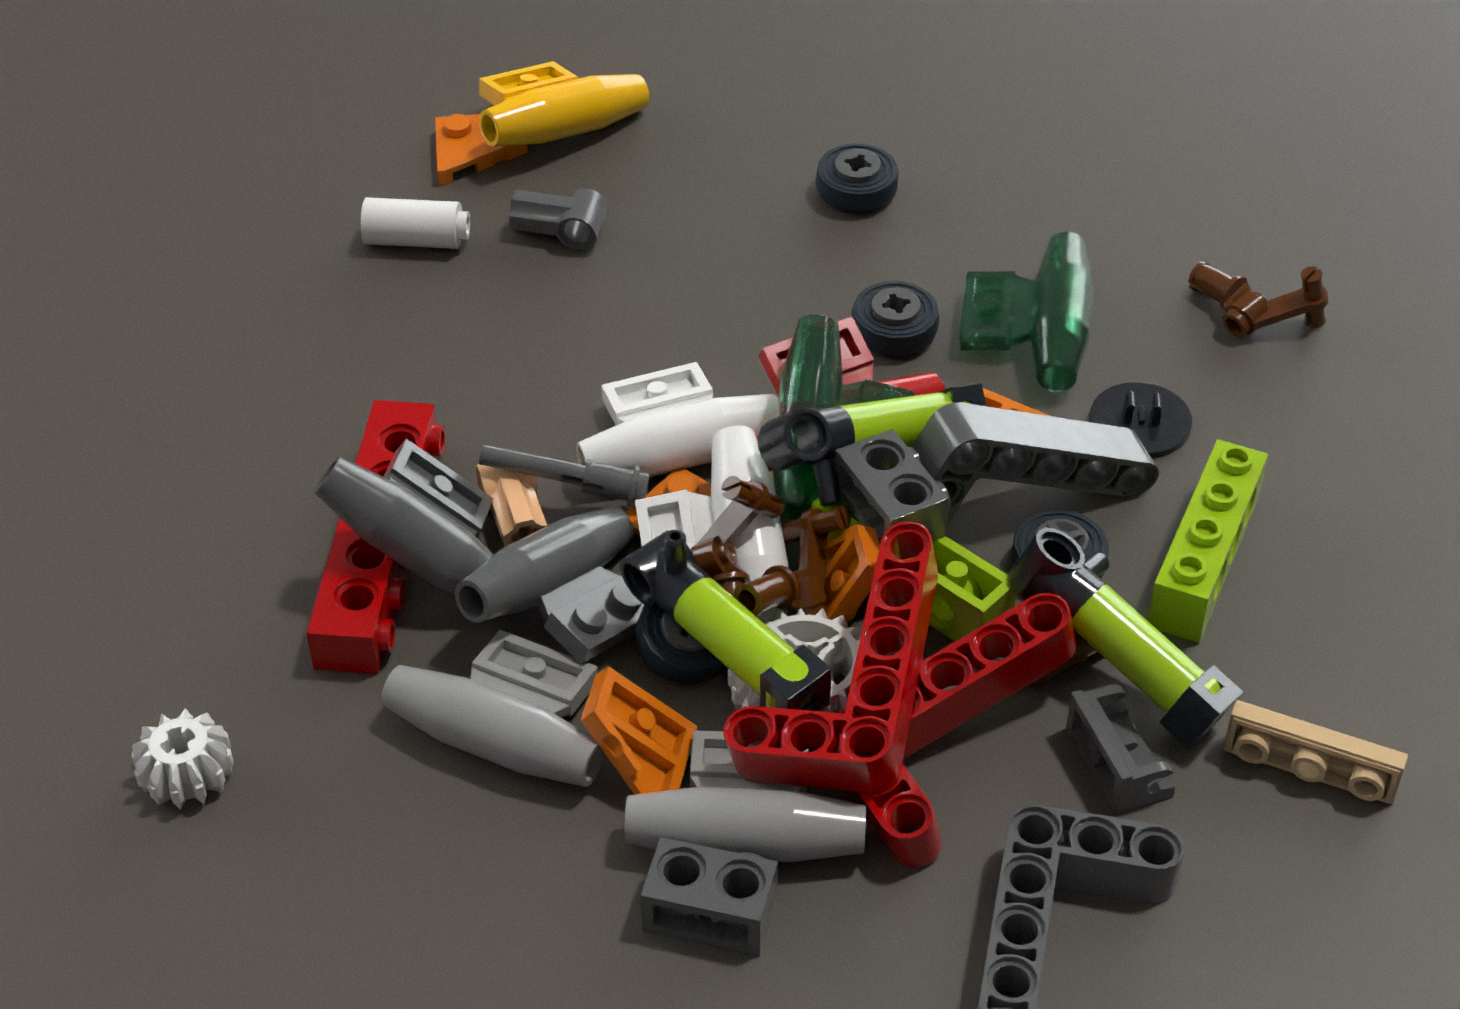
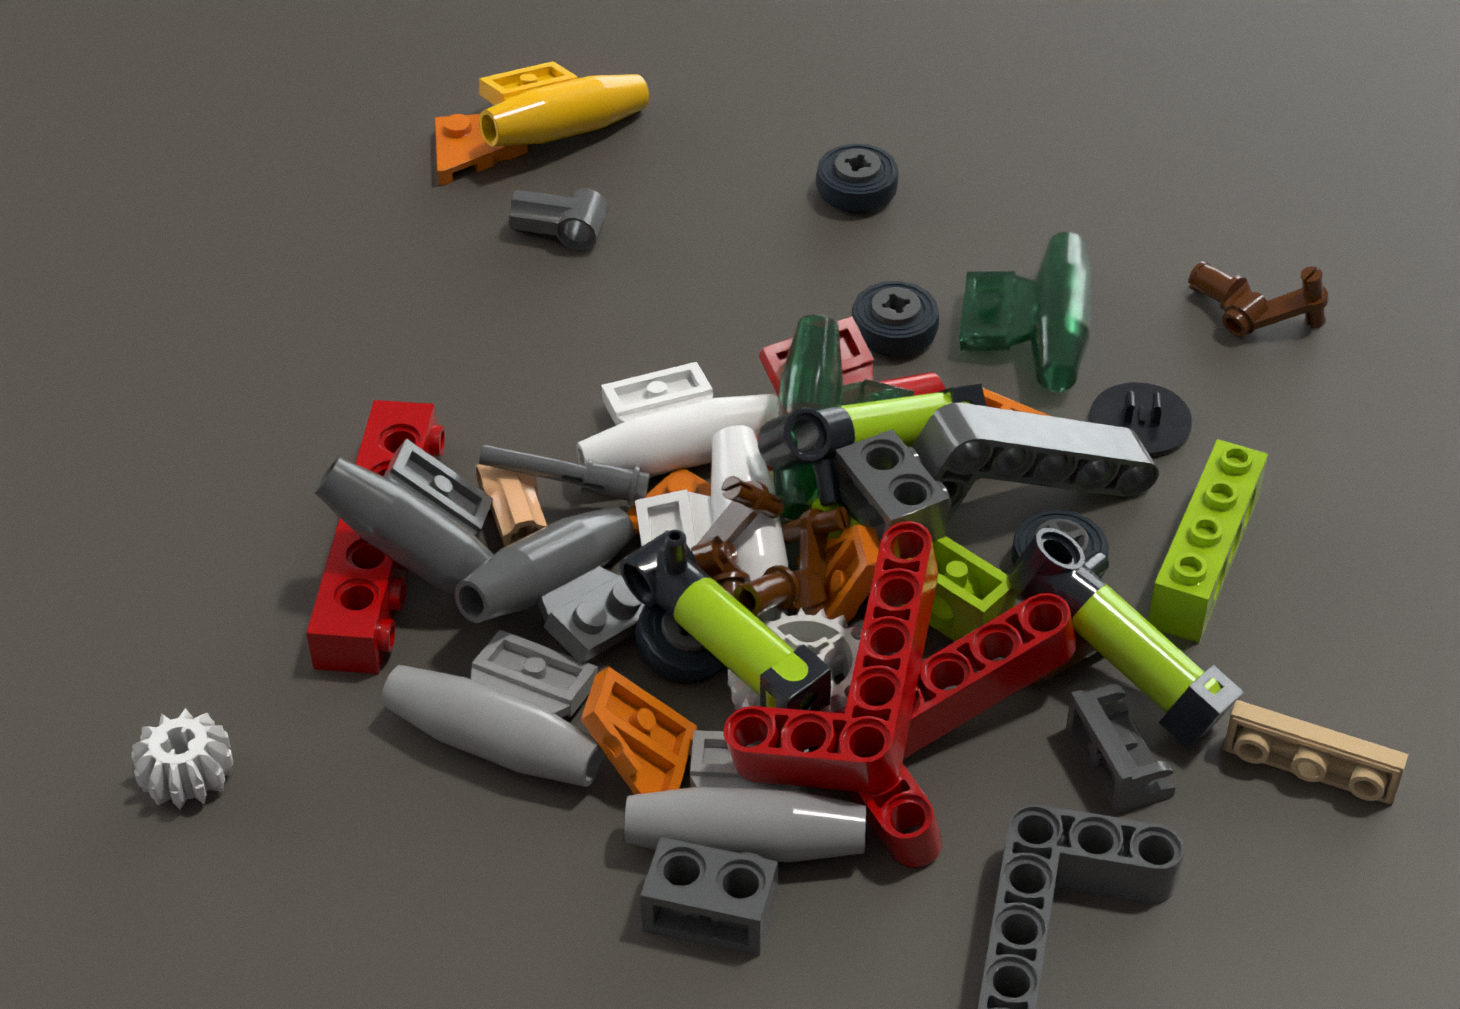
(414, 223): white brick -> none

